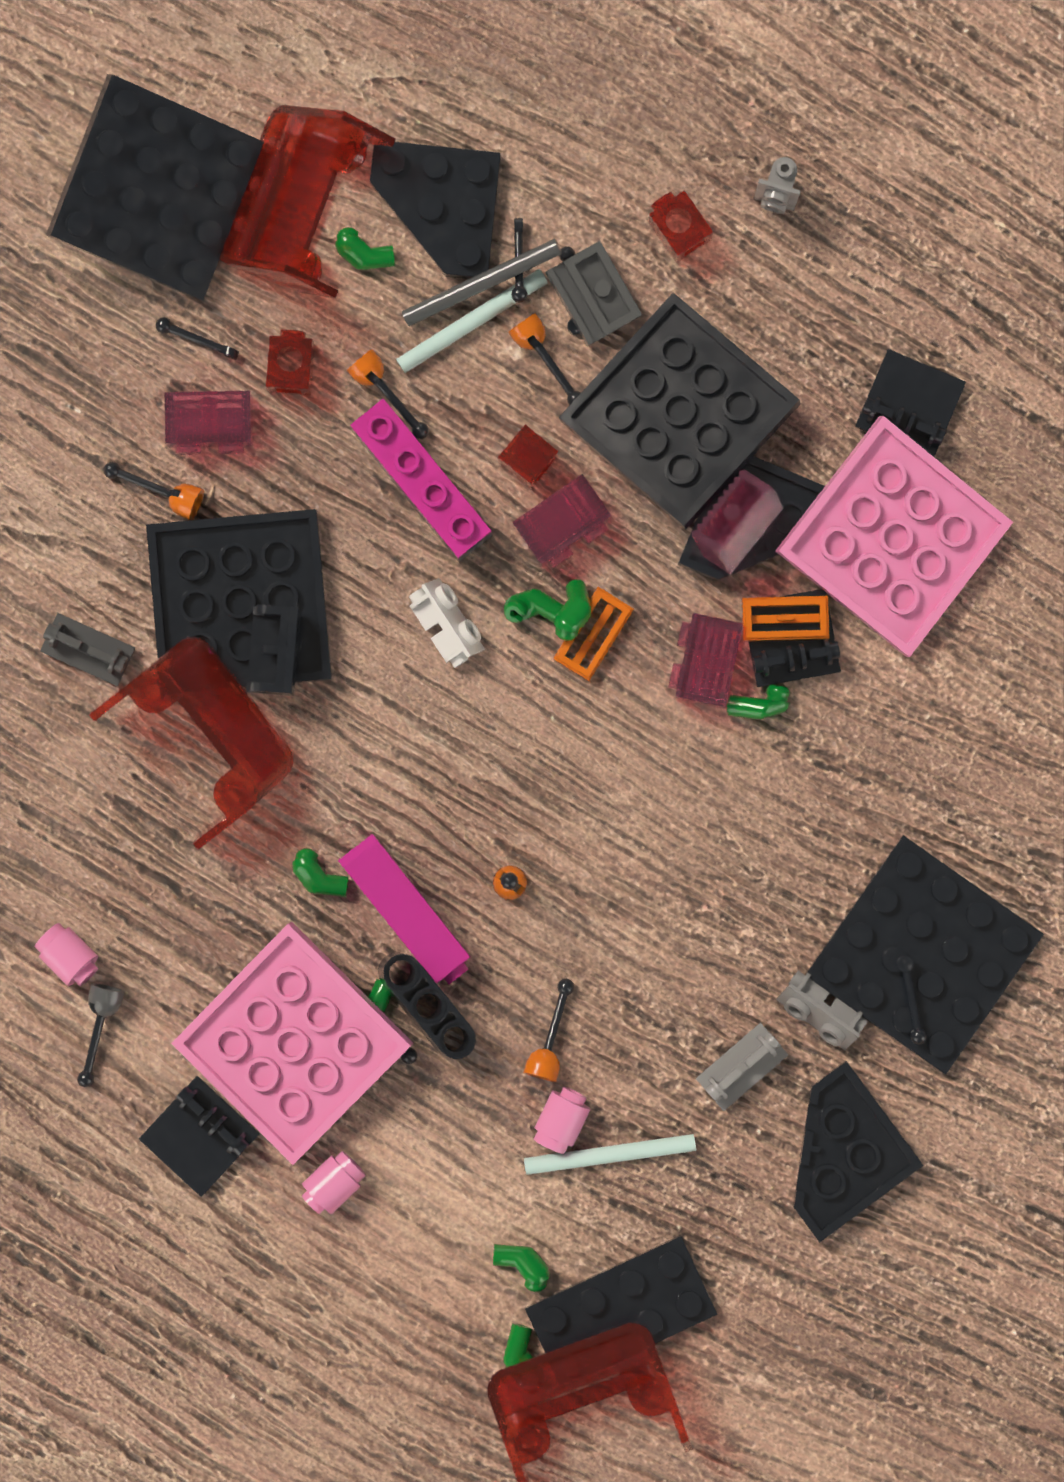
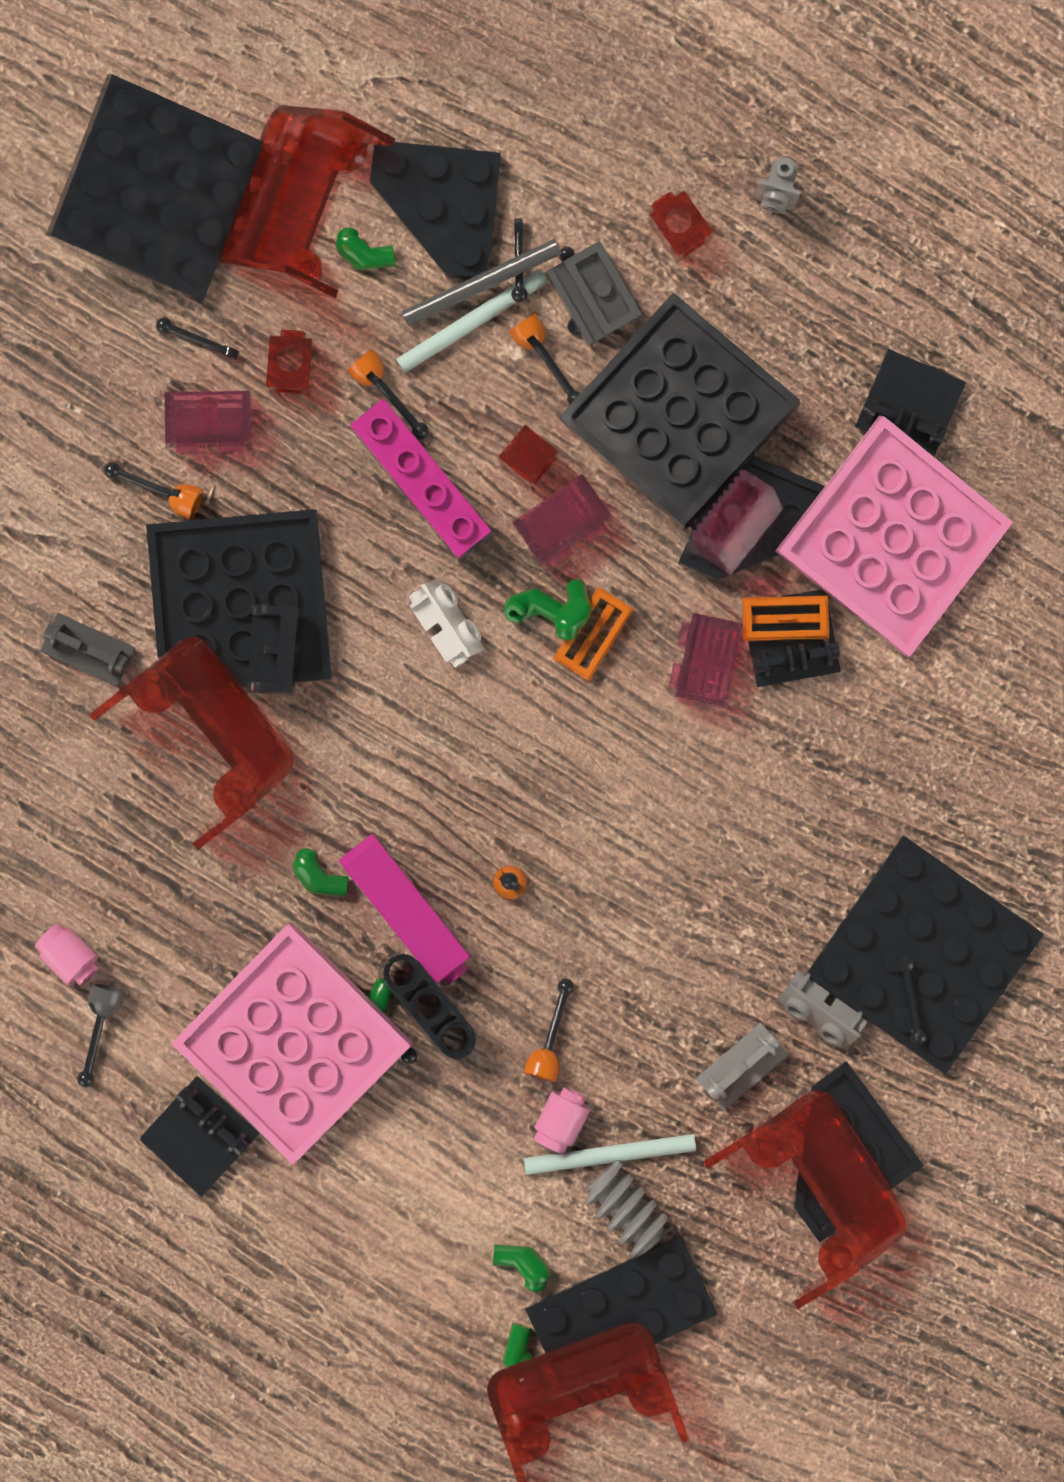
(332, 1183): bright pink brick -> none
(626, 1210): none -> light grey piece
(759, 708): green arm -> none
(840, 1177): none -> clear red windscreen

